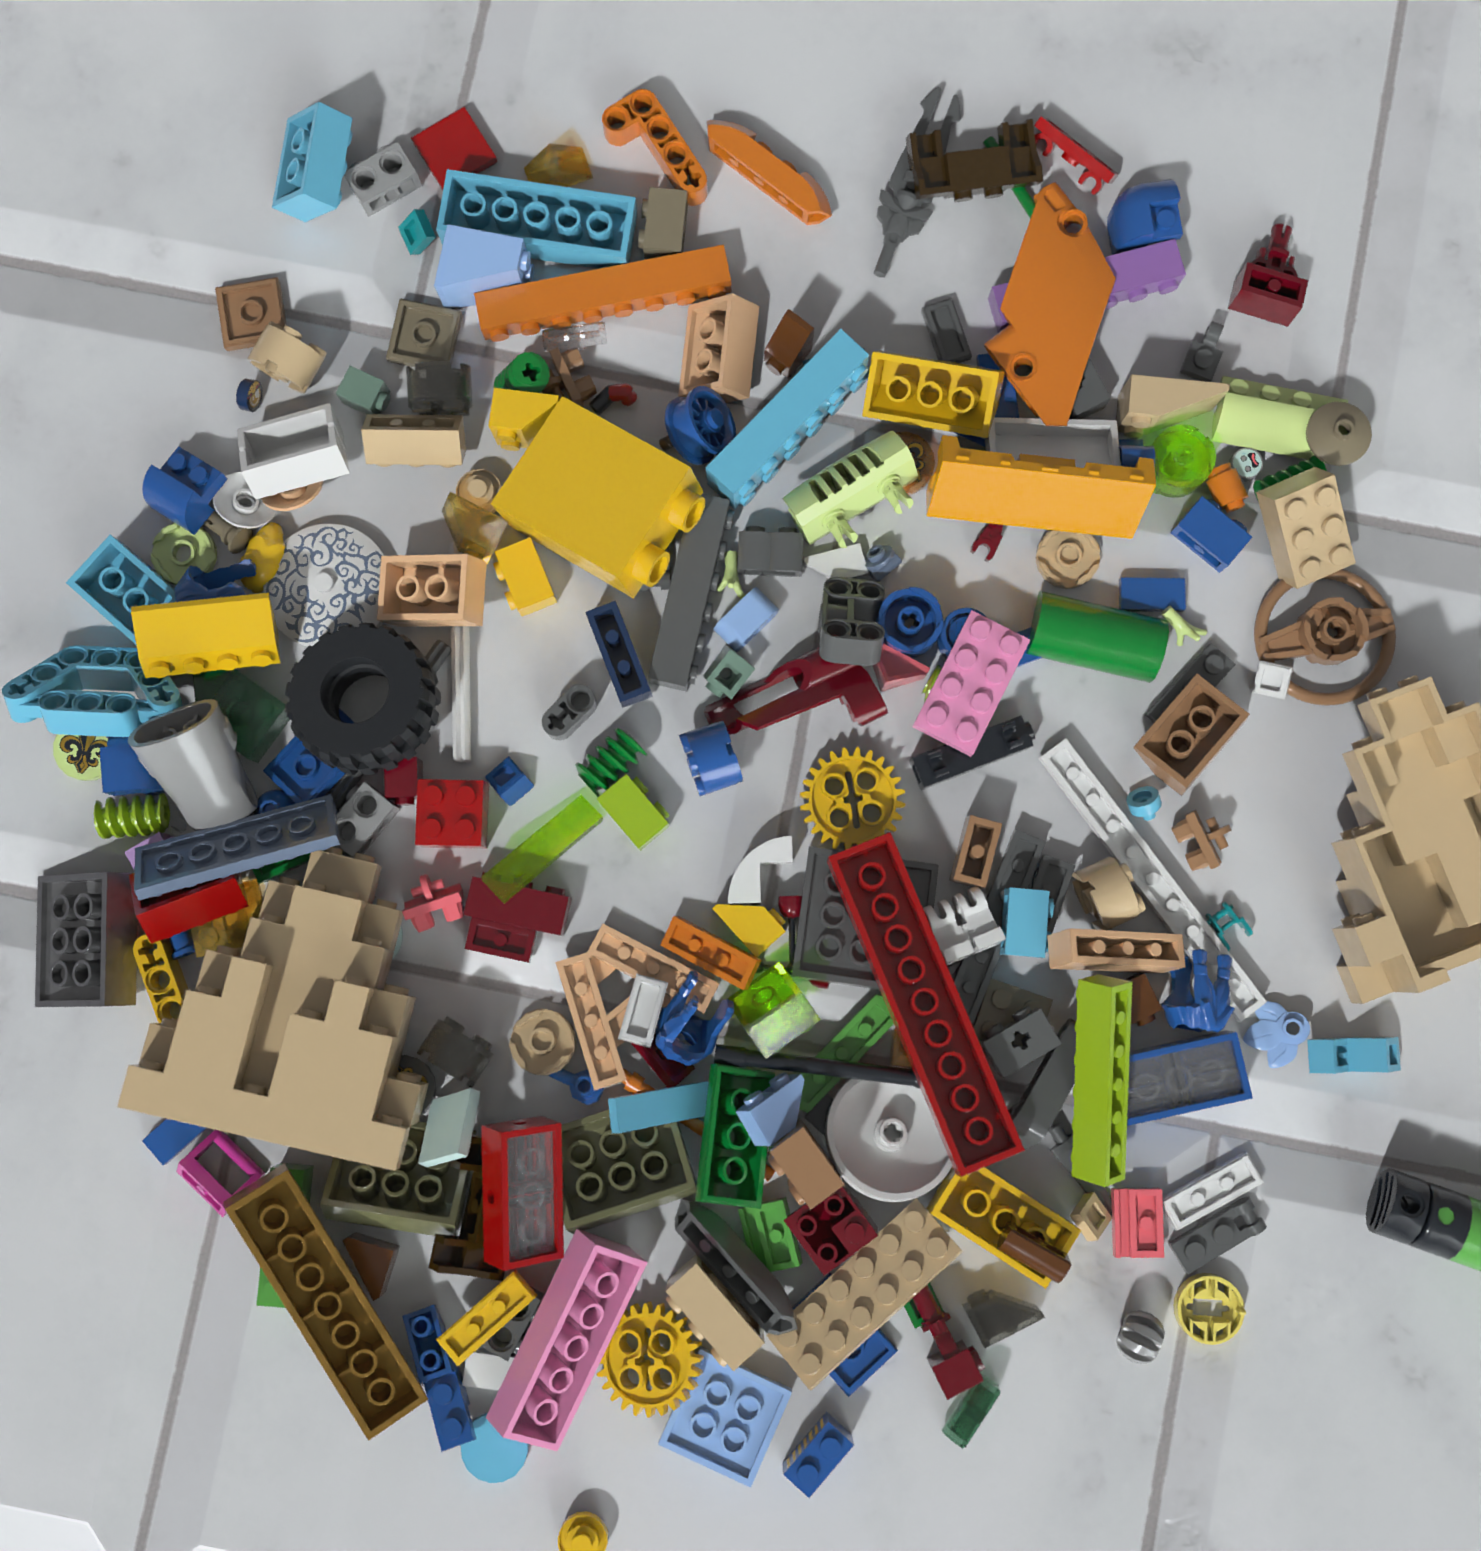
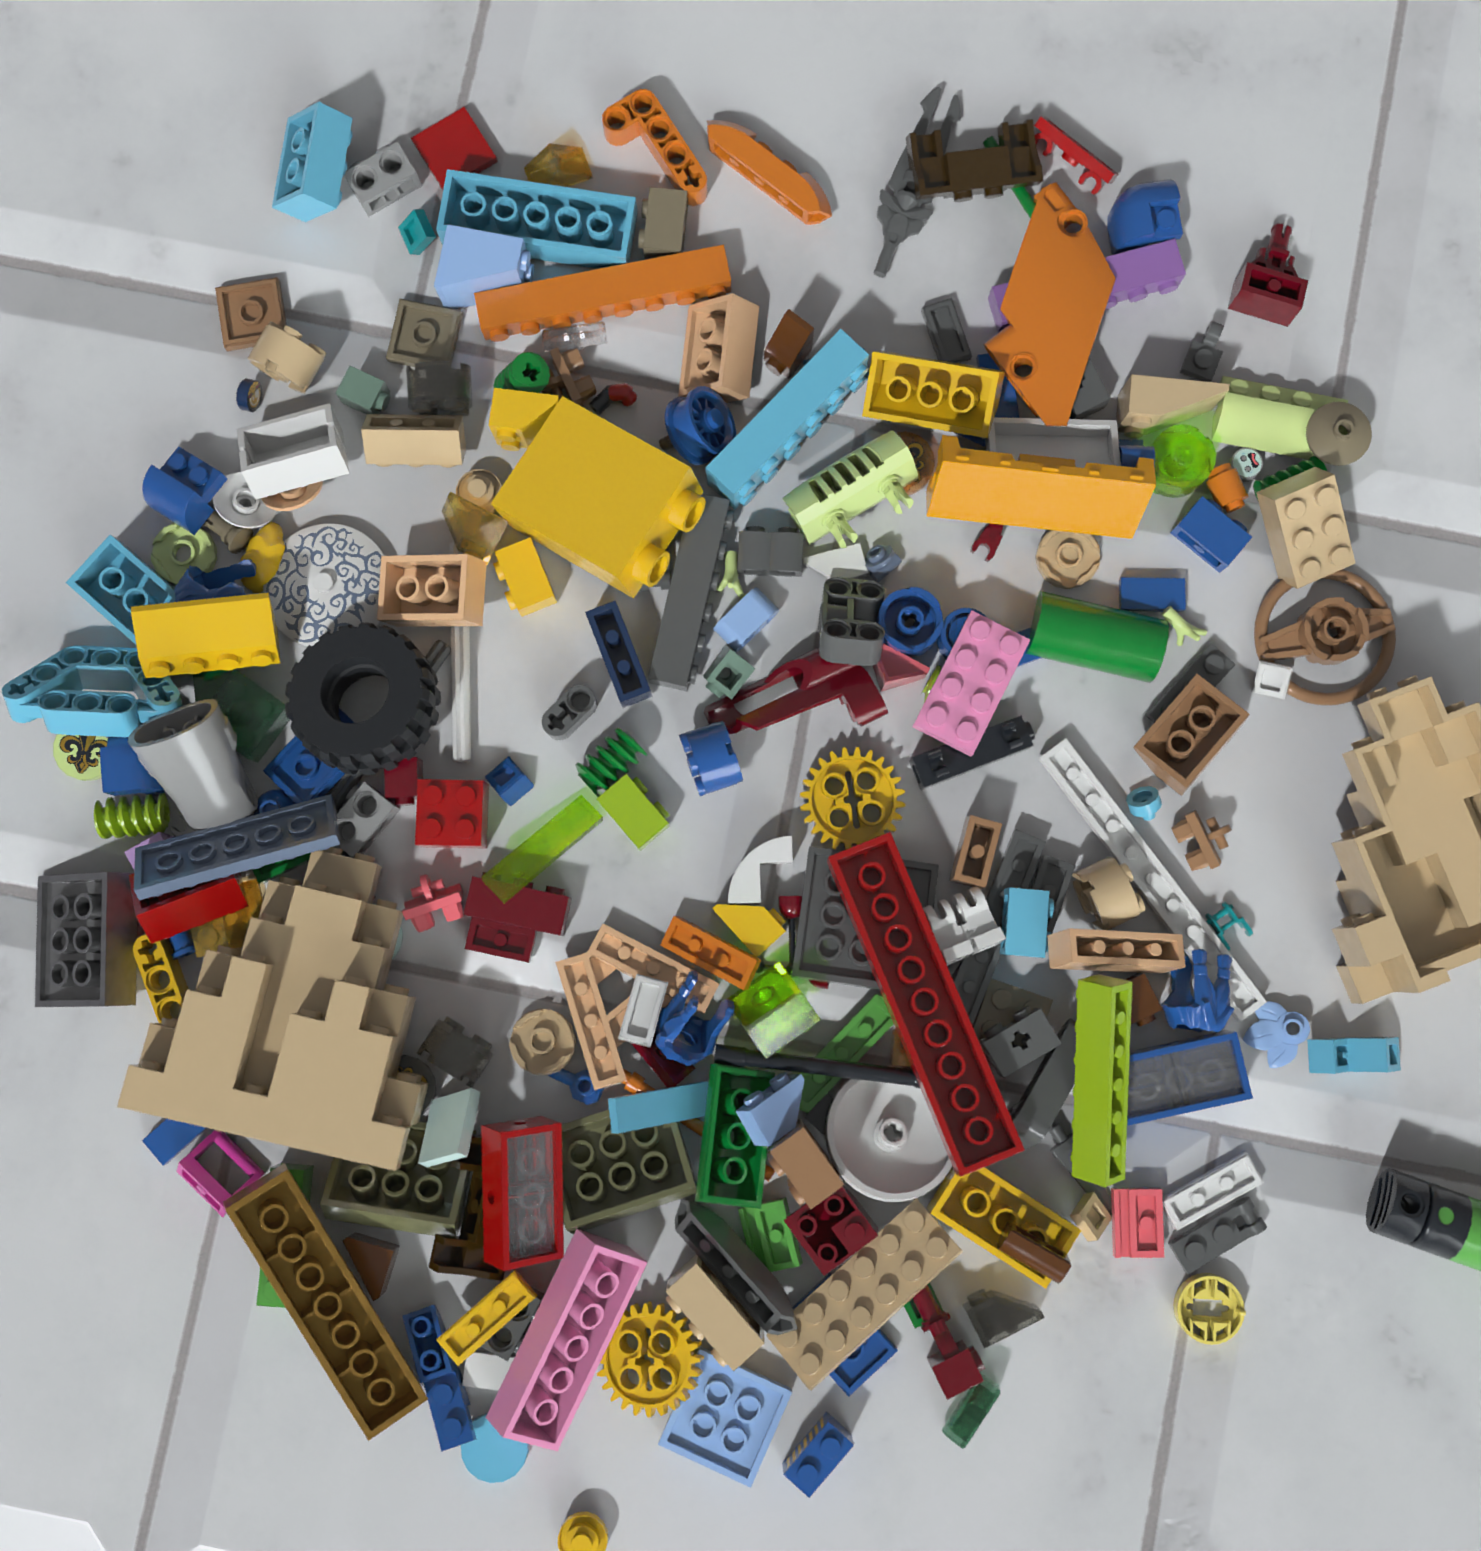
(1140, 1337): light grey piece -> none

